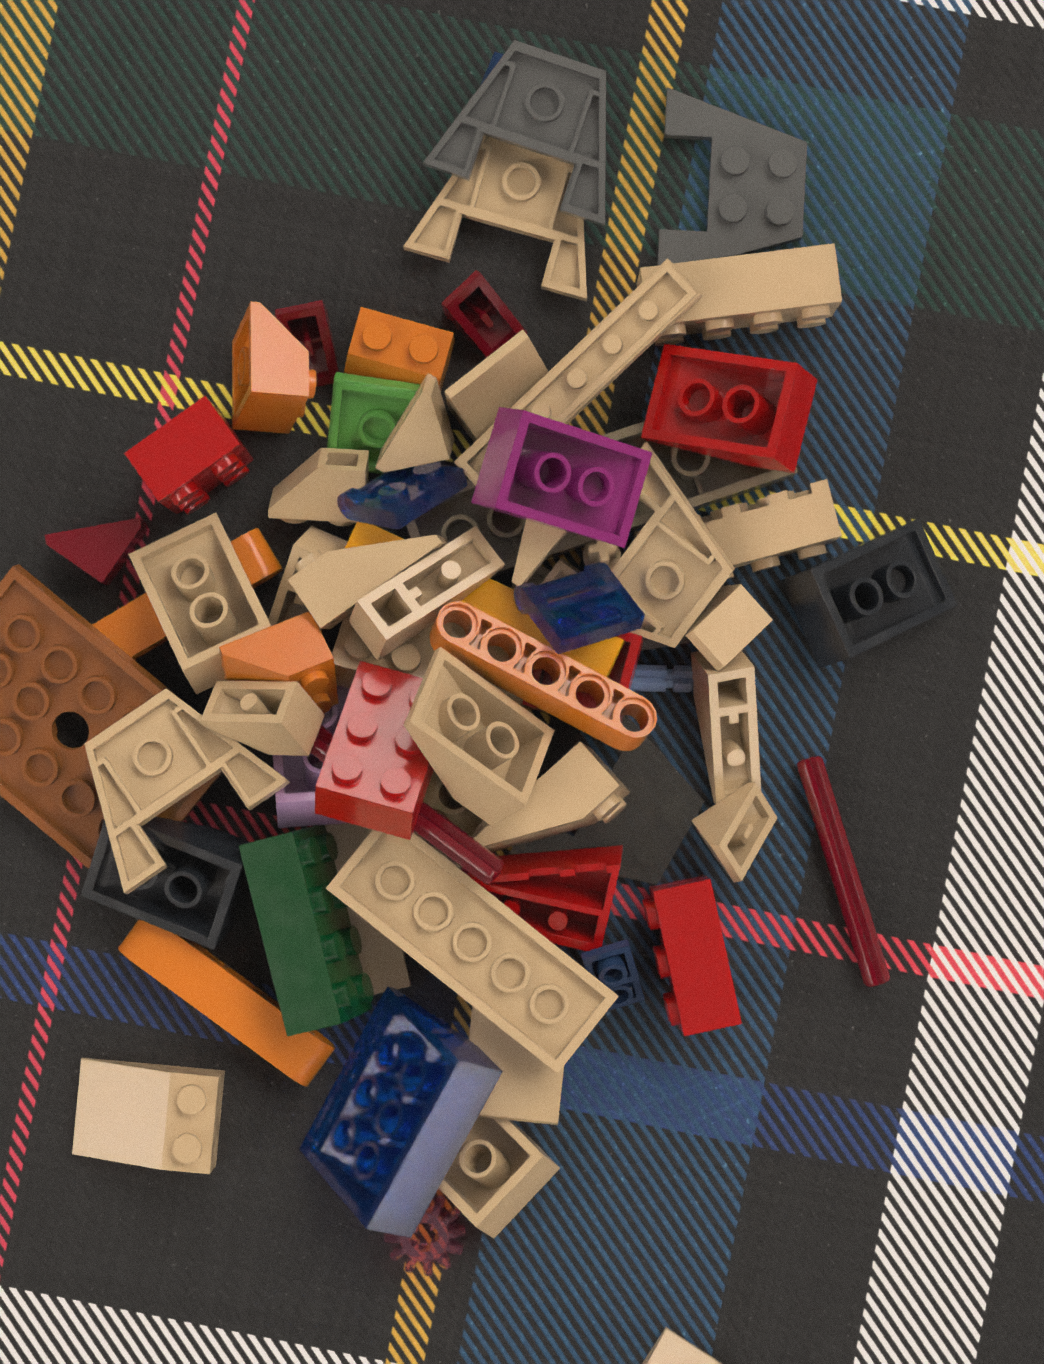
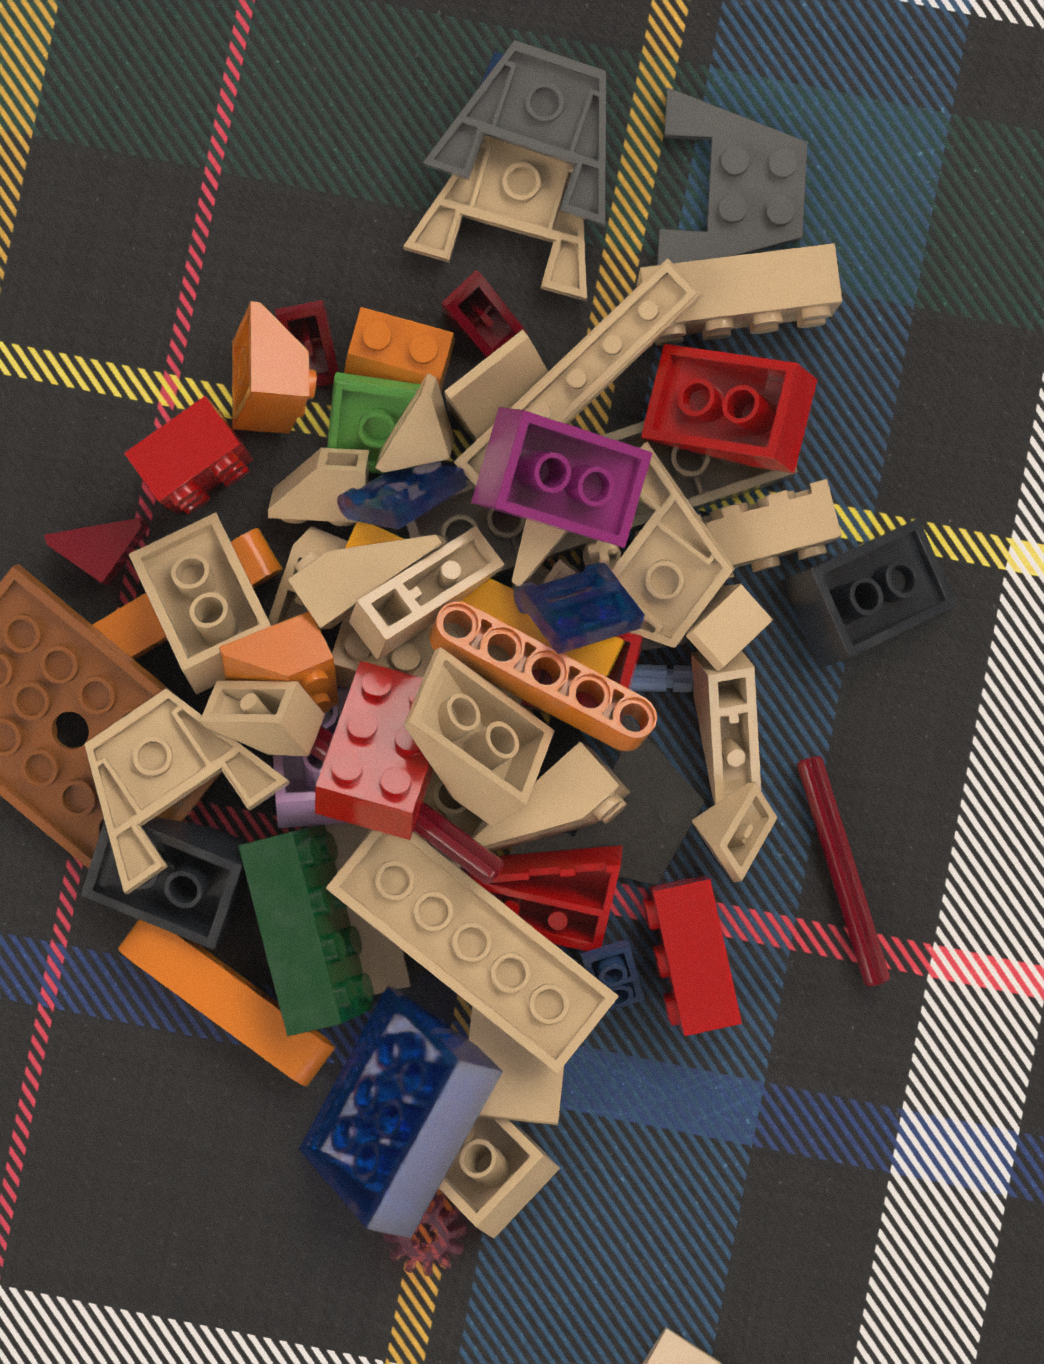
(149, 1114): tan slope -> none

